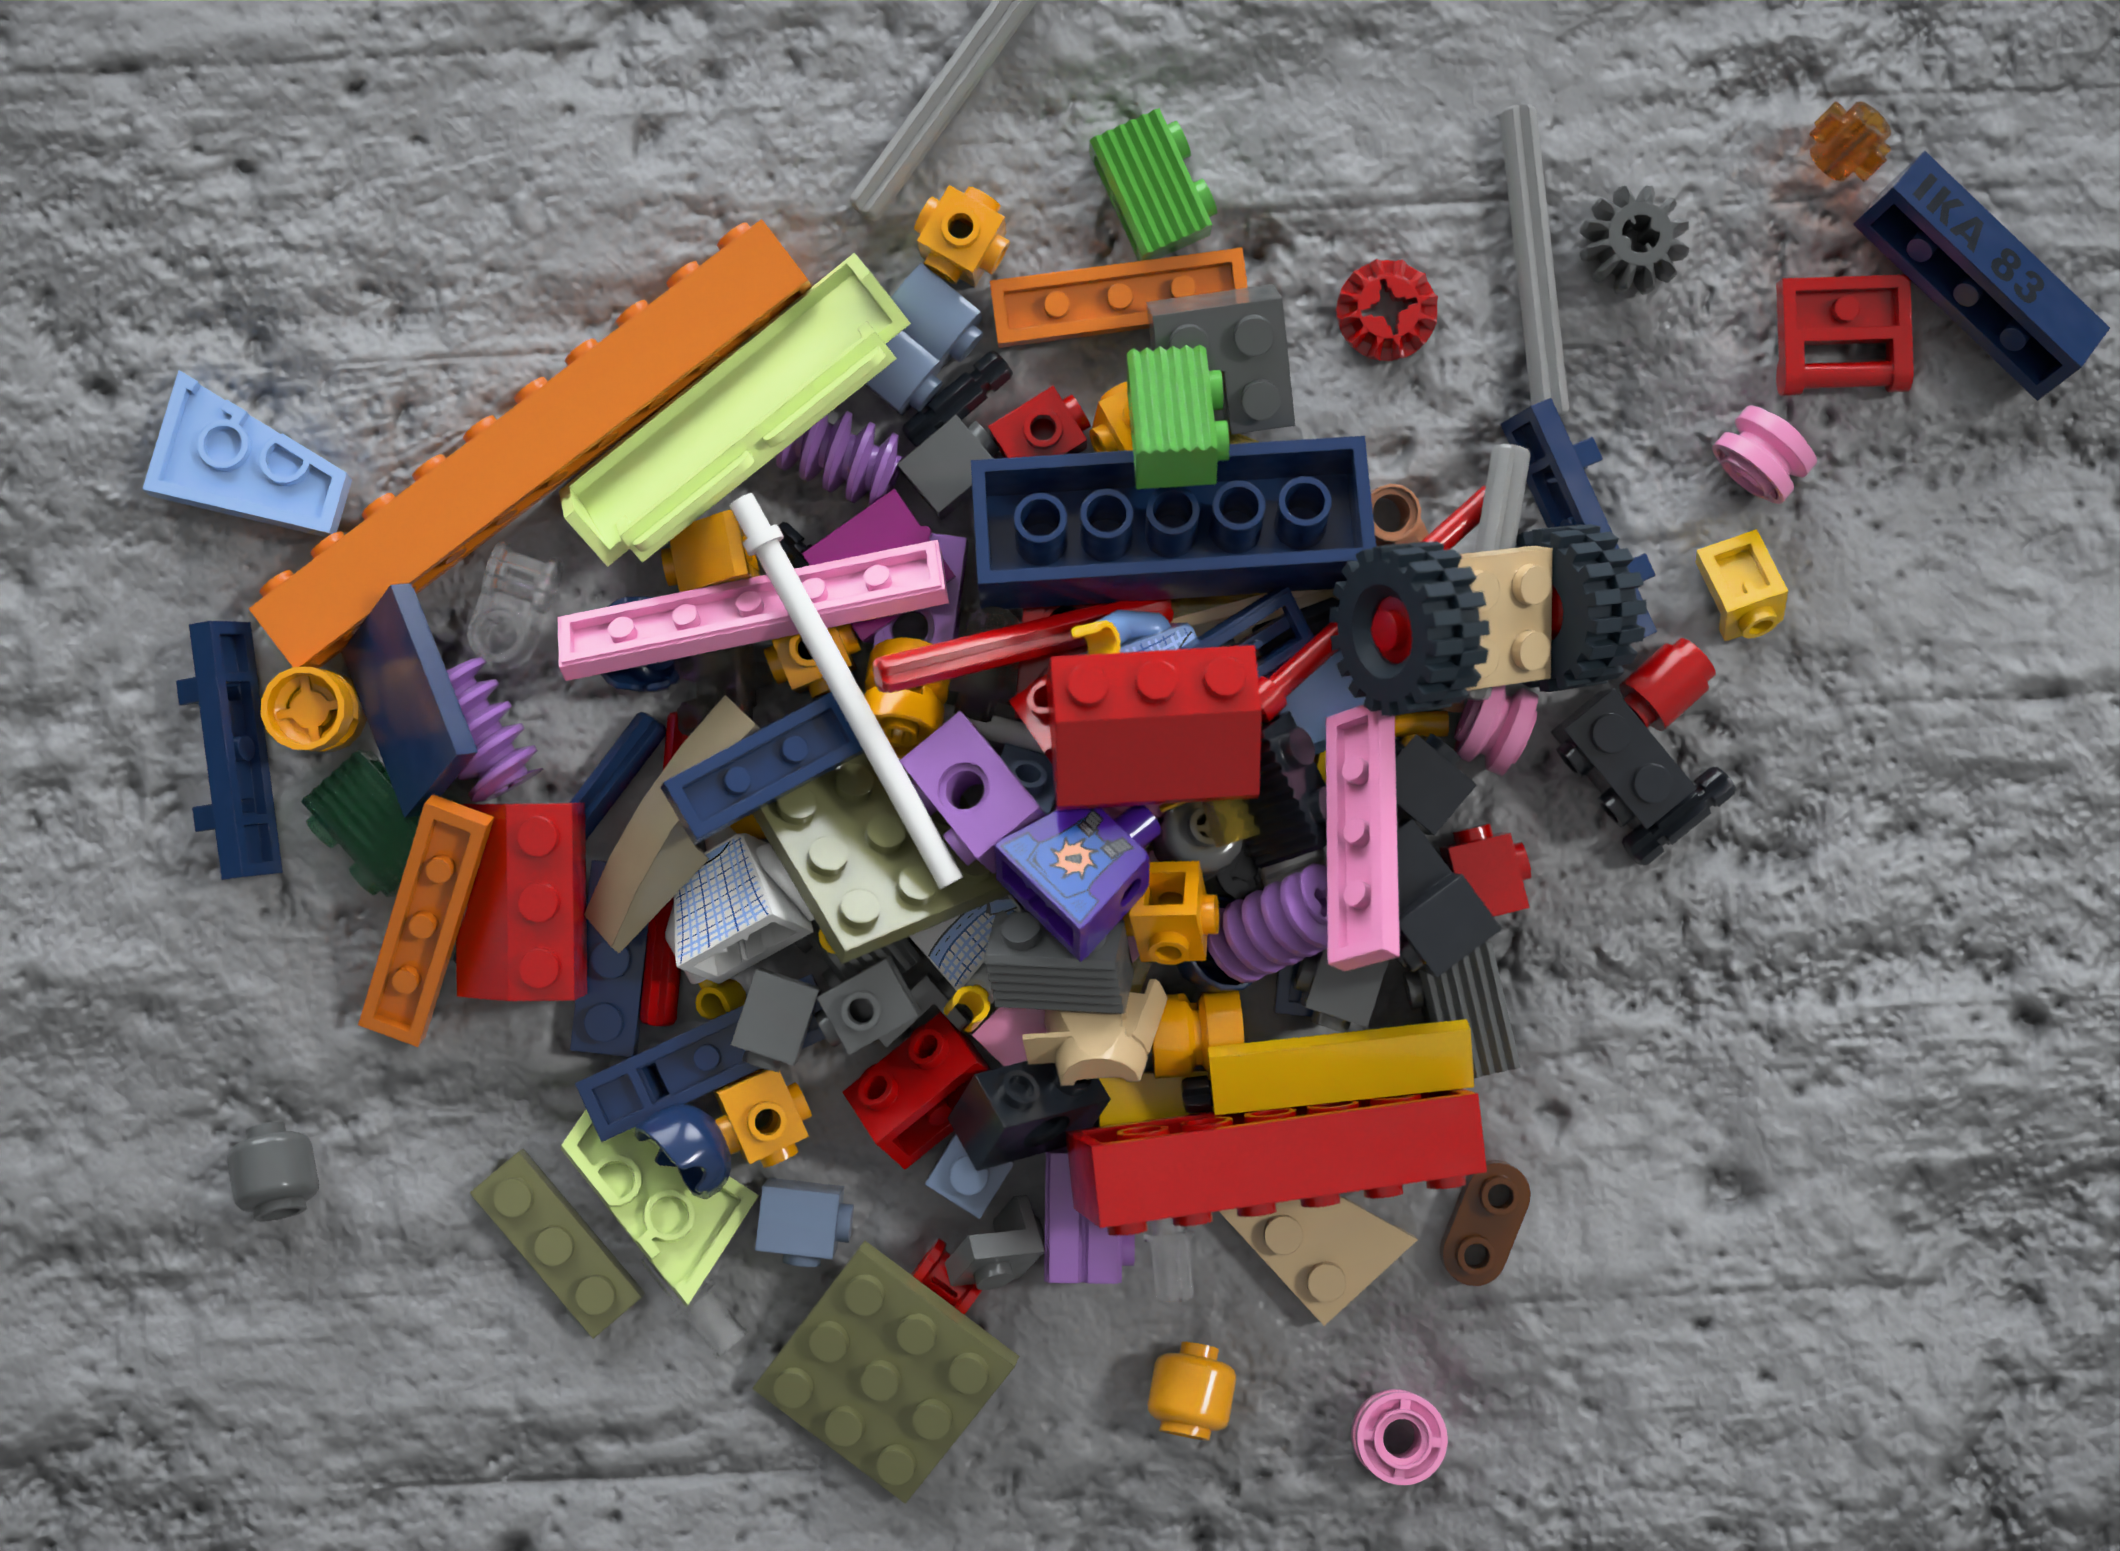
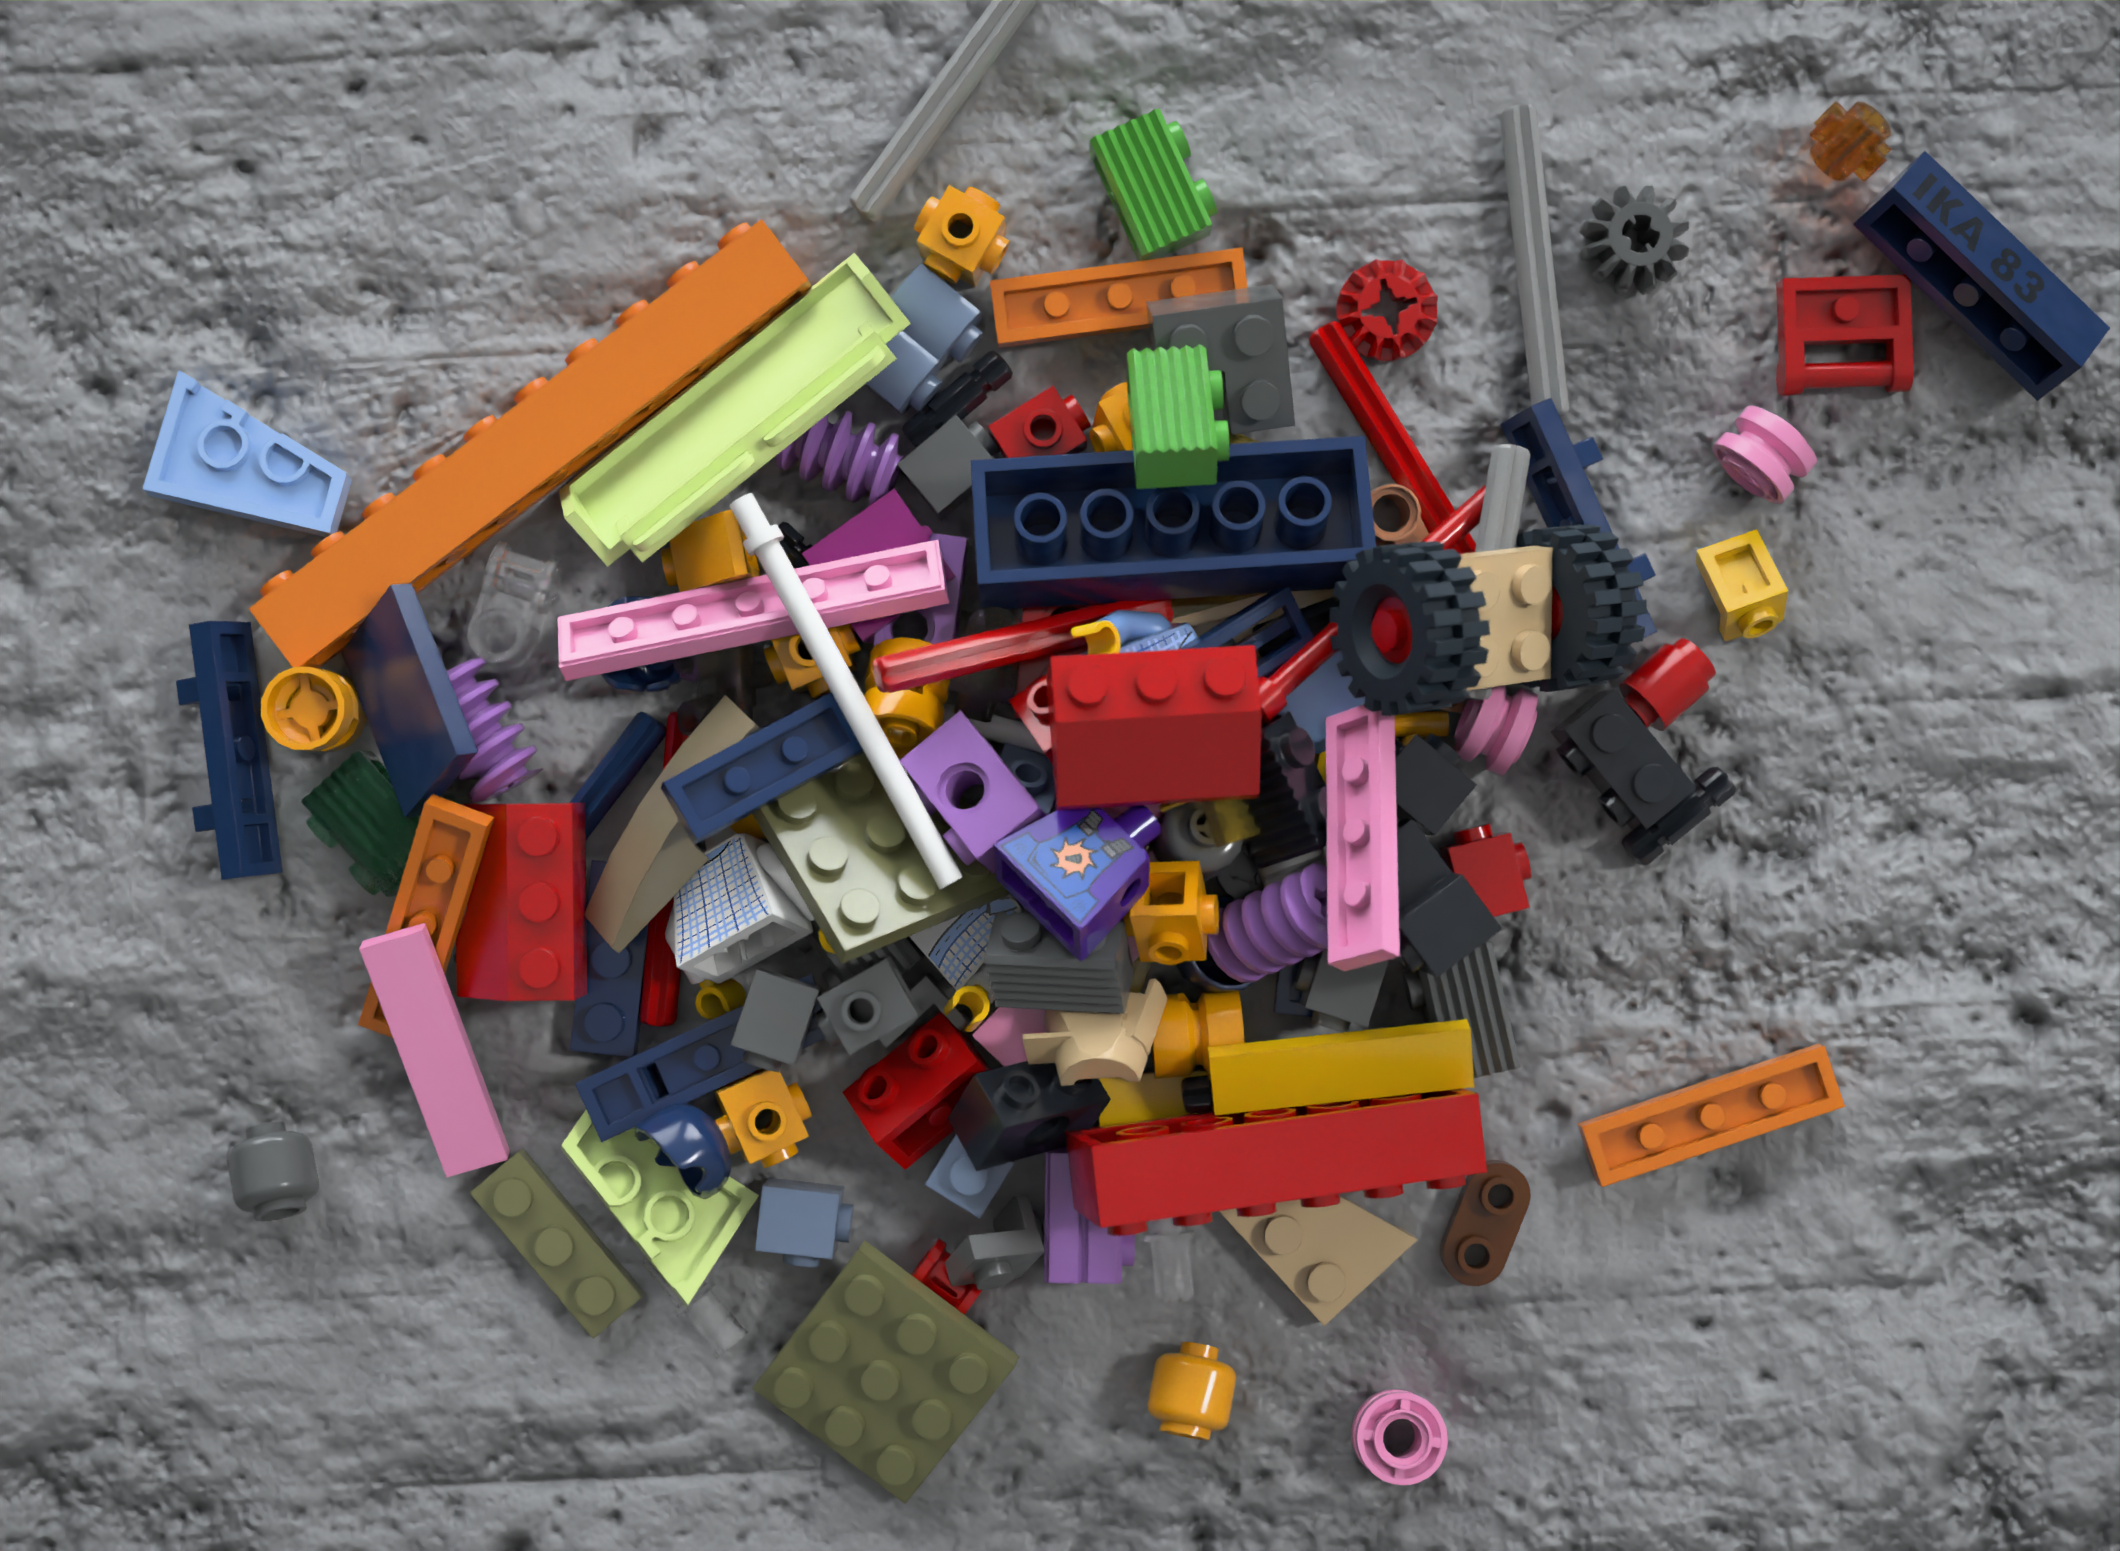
(435, 1049): none -> bright pink tile
(1383, 426): none -> red axle
(1710, 1115): none -> orange plate

